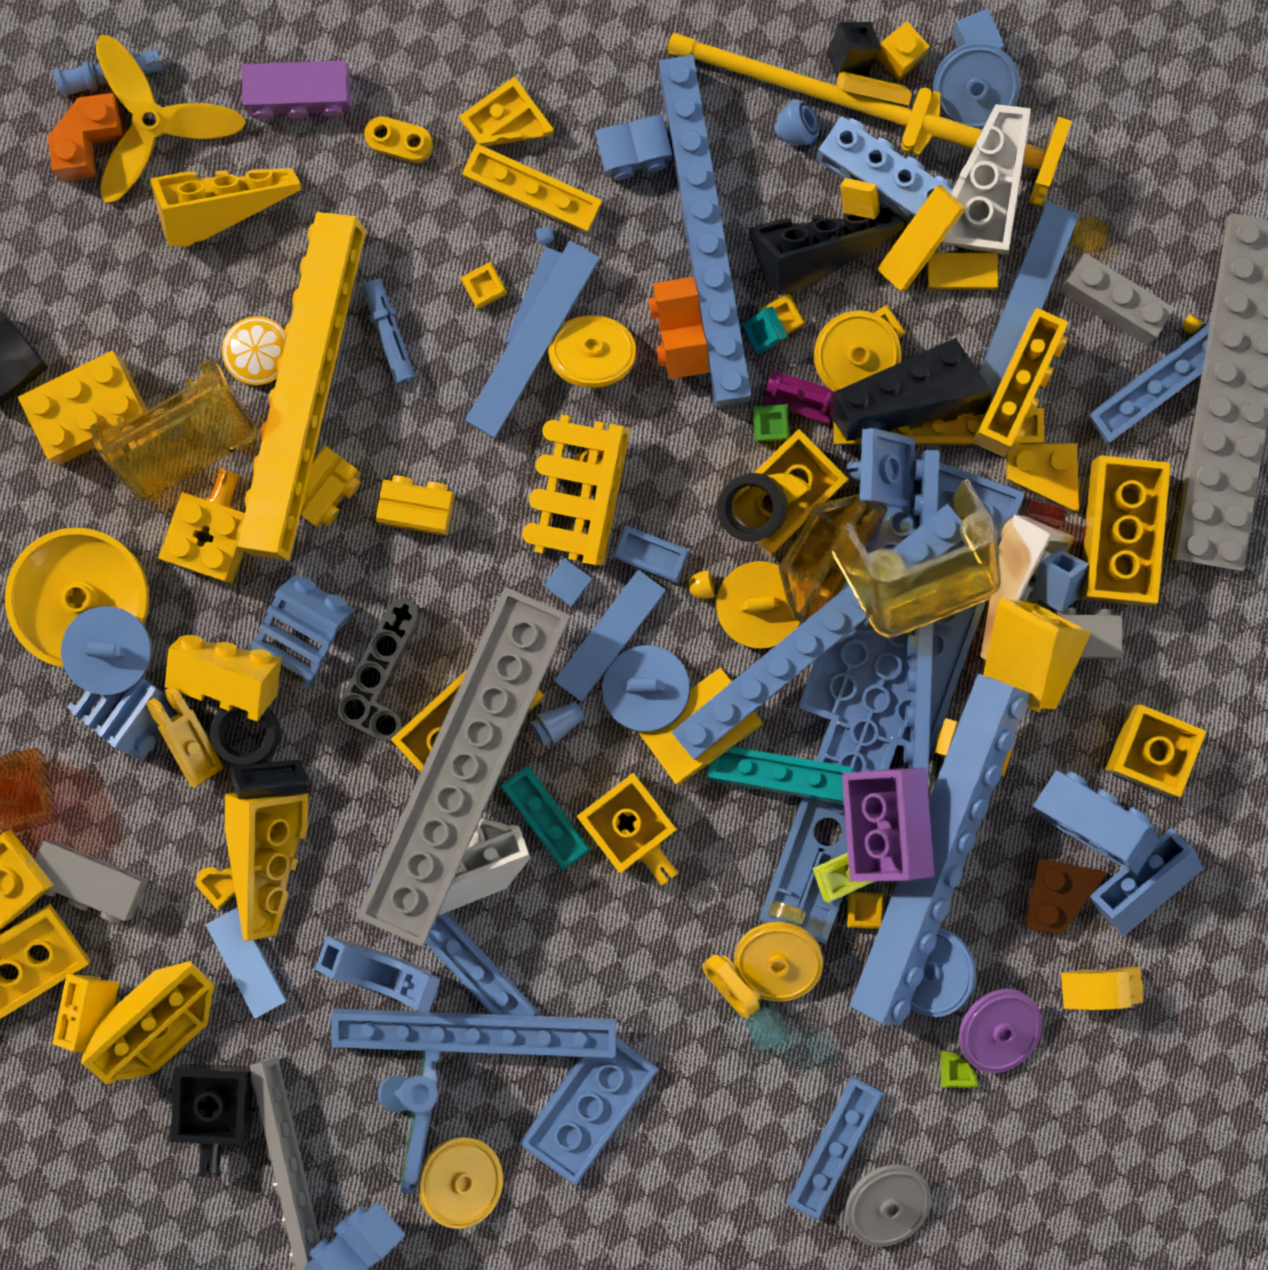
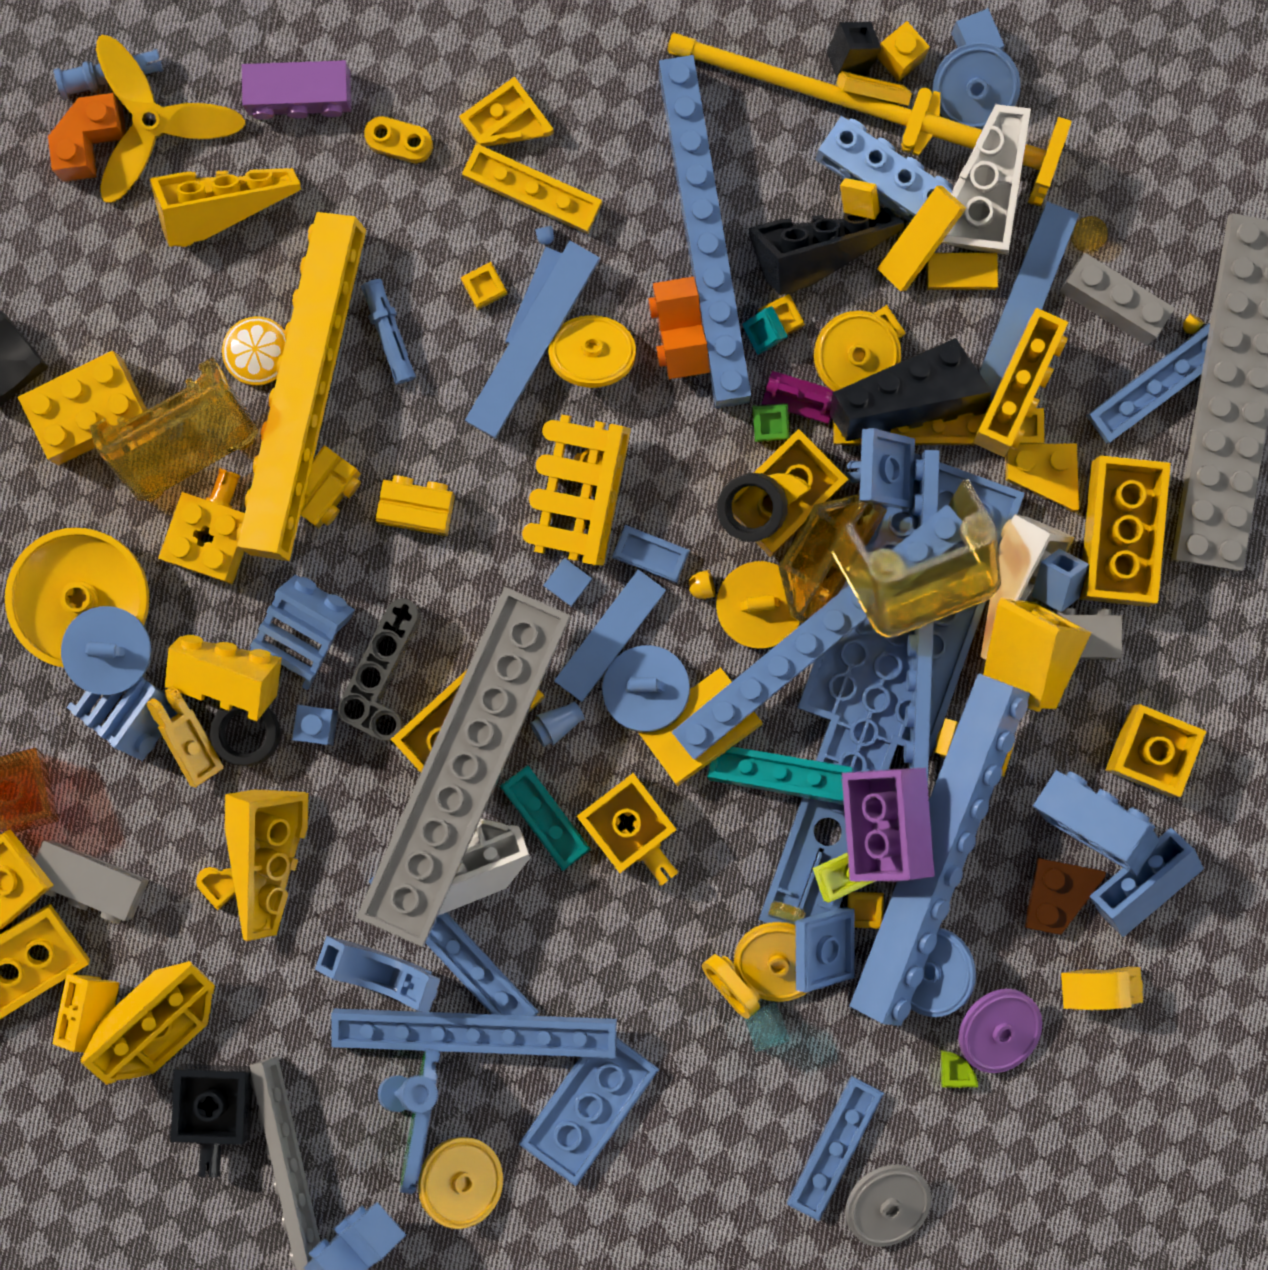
(246, 964): light blue tile -> none
(269, 779): black tile -> none
(315, 725): none -> medium blue brick
(634, 147): medium blue brick -> none
(797, 124): medium blue cone -> none
(825, 949): none -> medium blue tile
(1045, 513): clear red tile -> none

